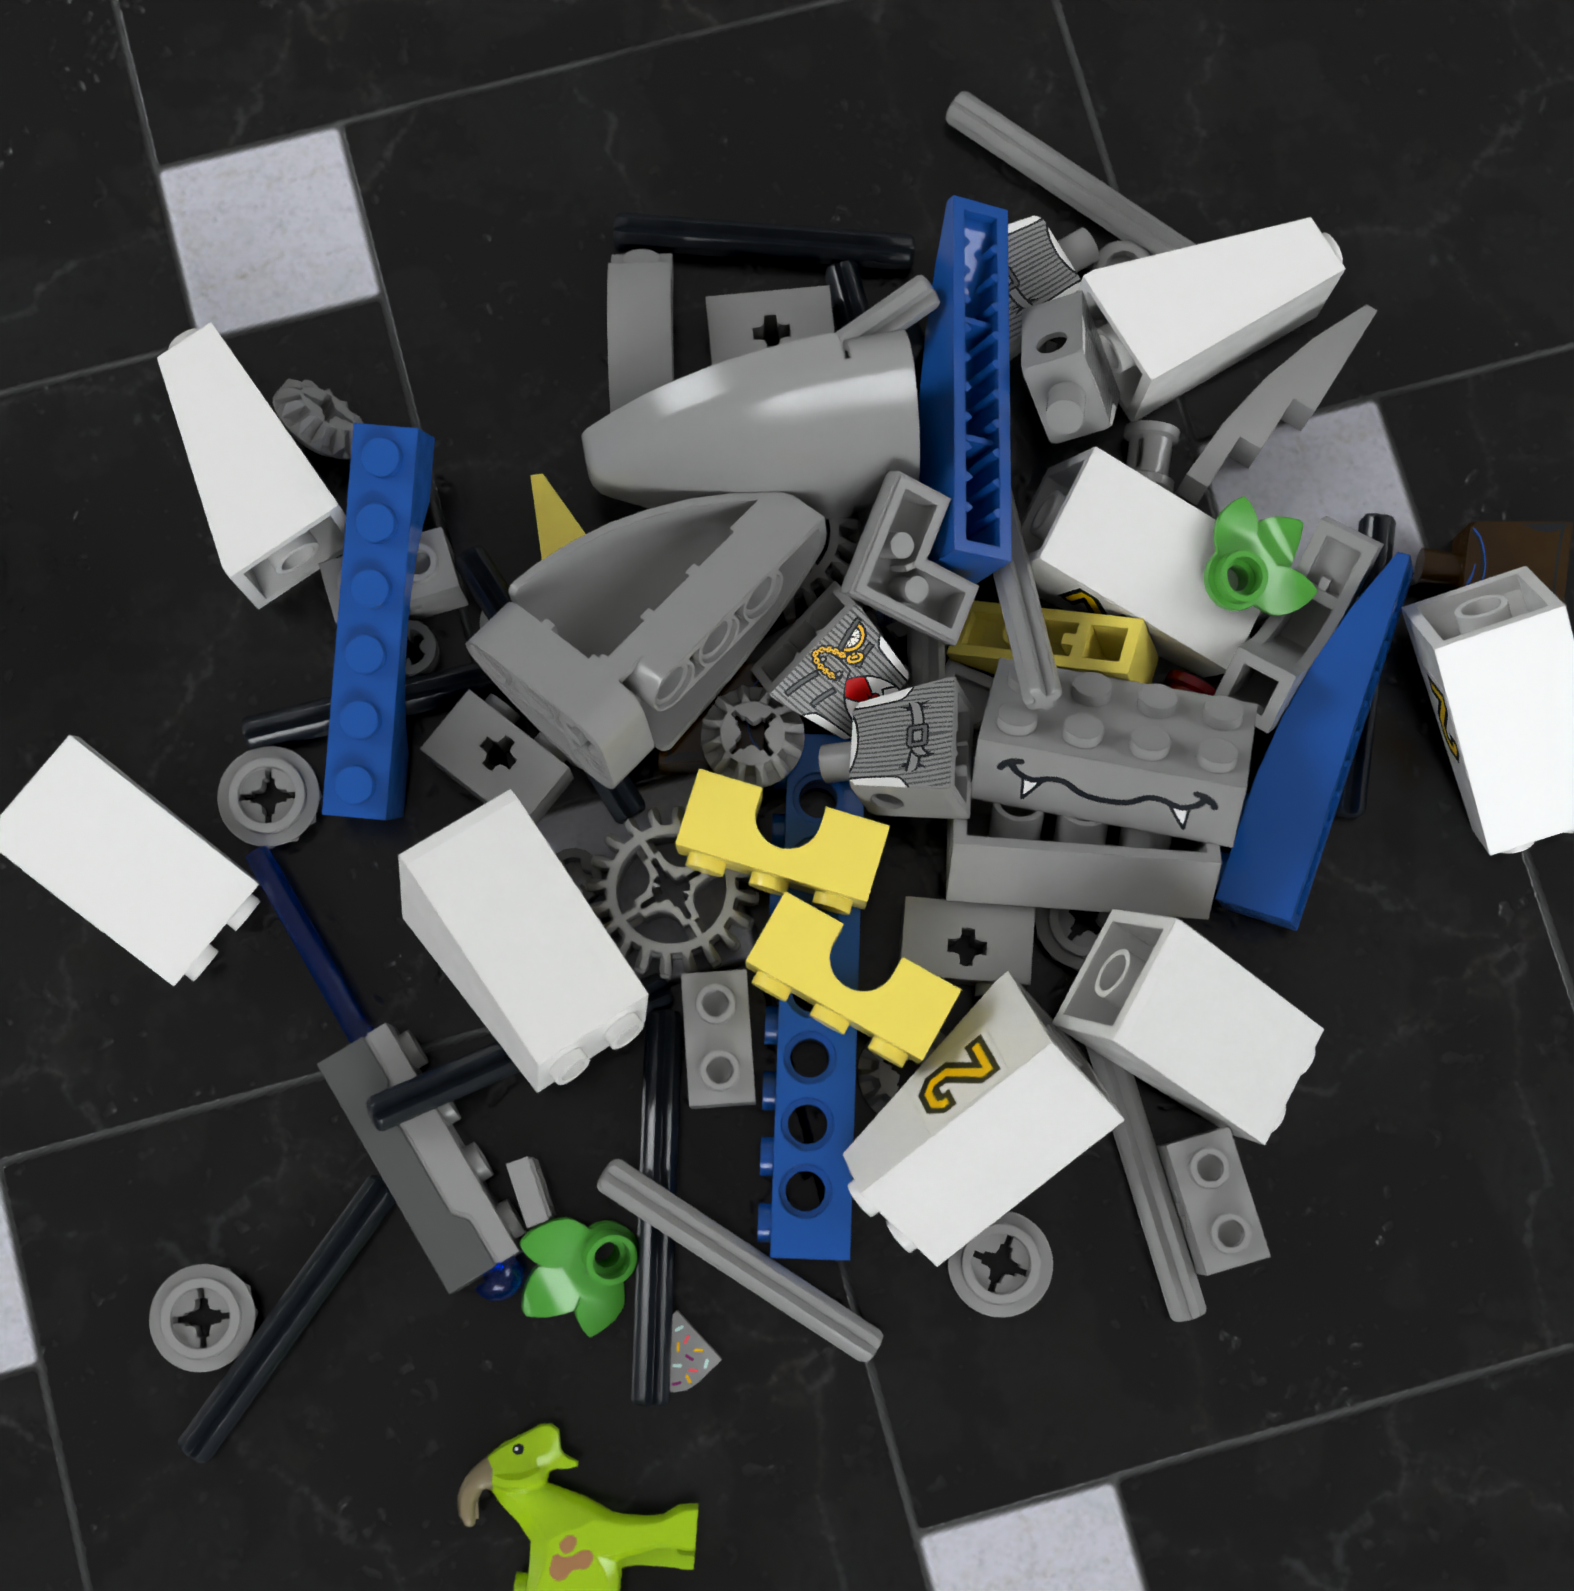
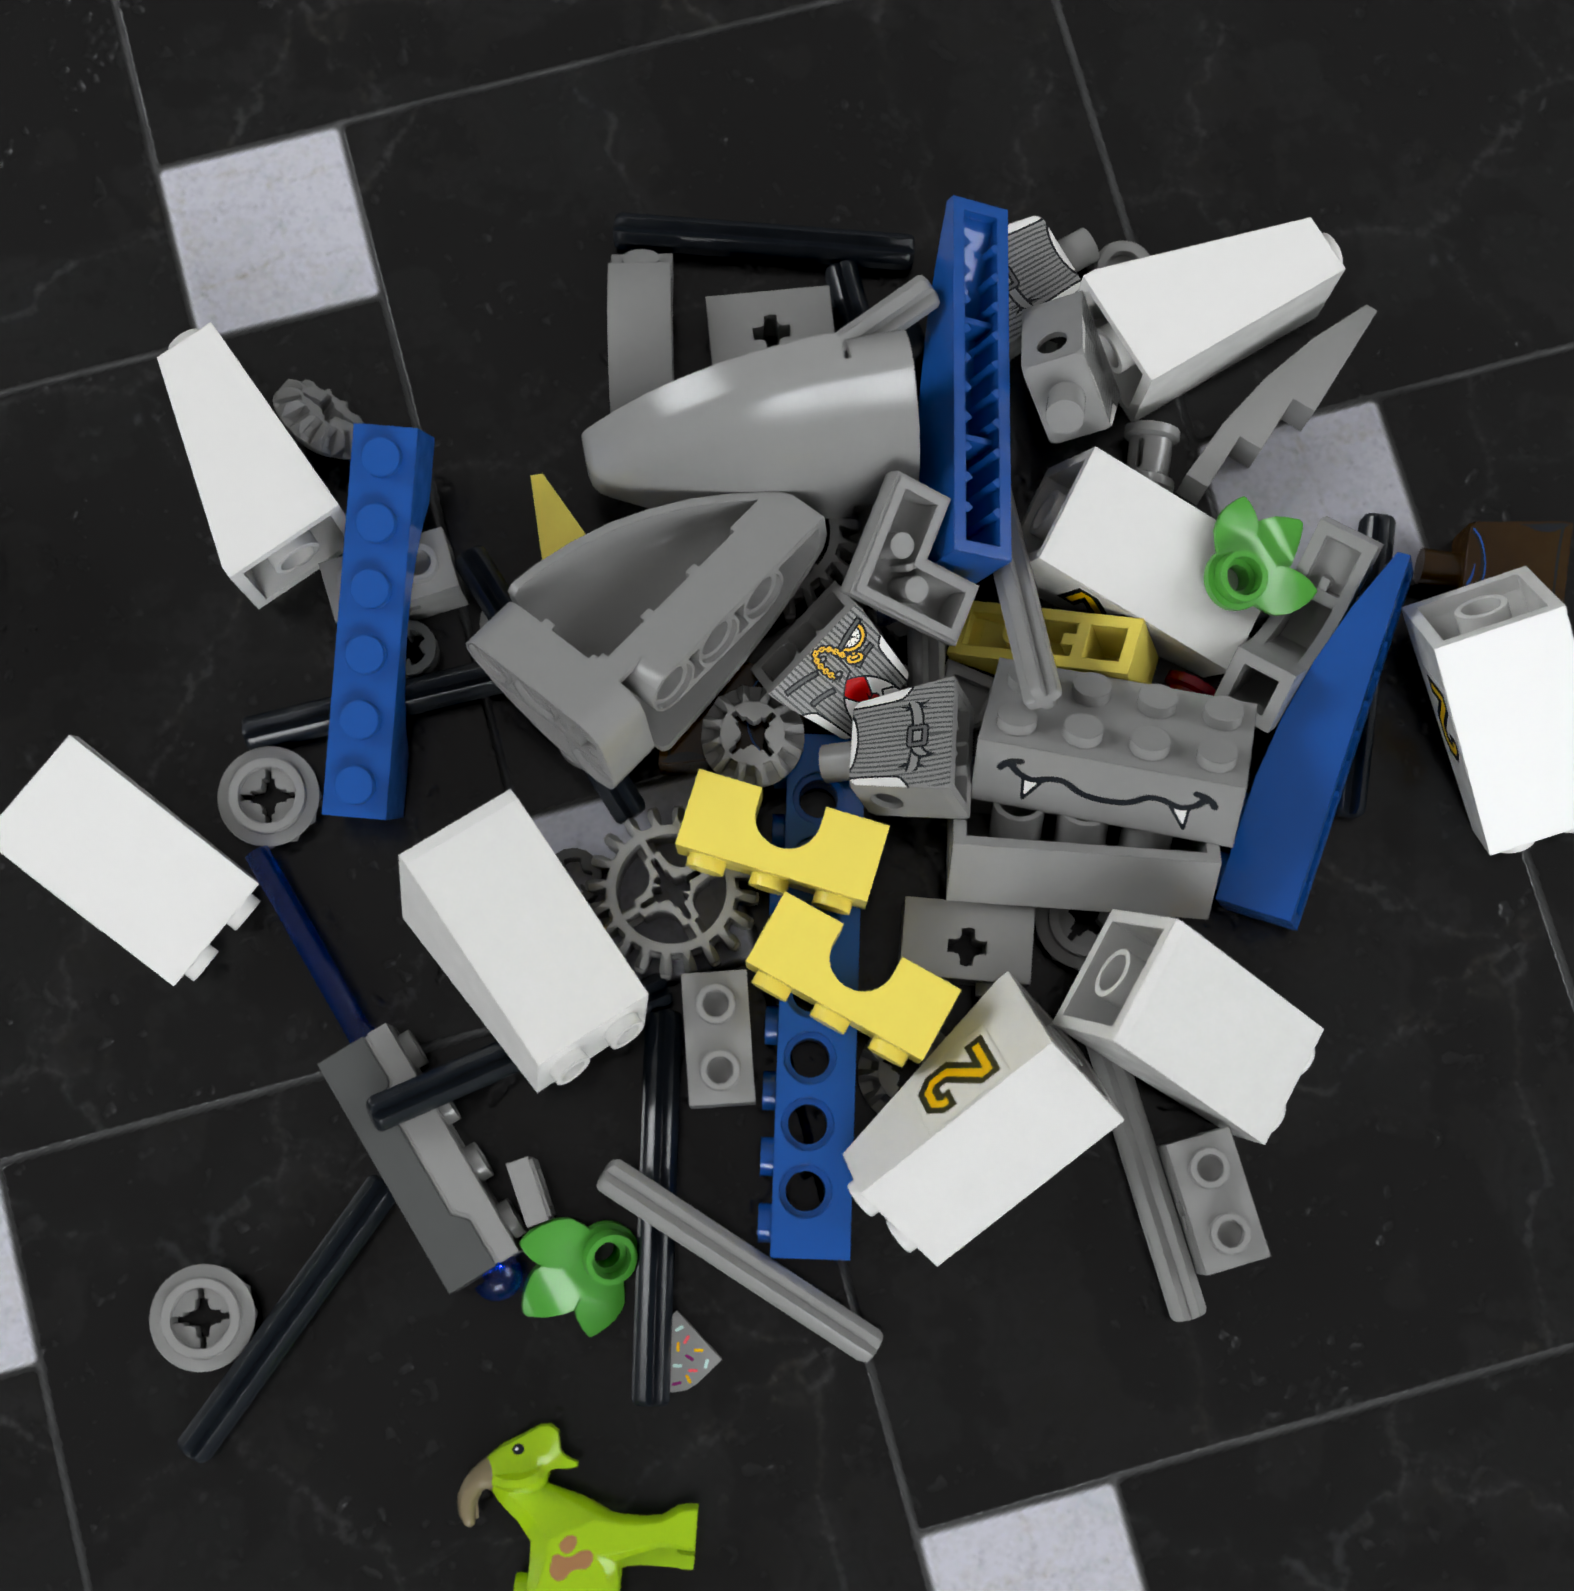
(471, 734): light grey brick -> none
(1012, 1293): light grey gear -> none
(1061, 176): light grey axle -> none

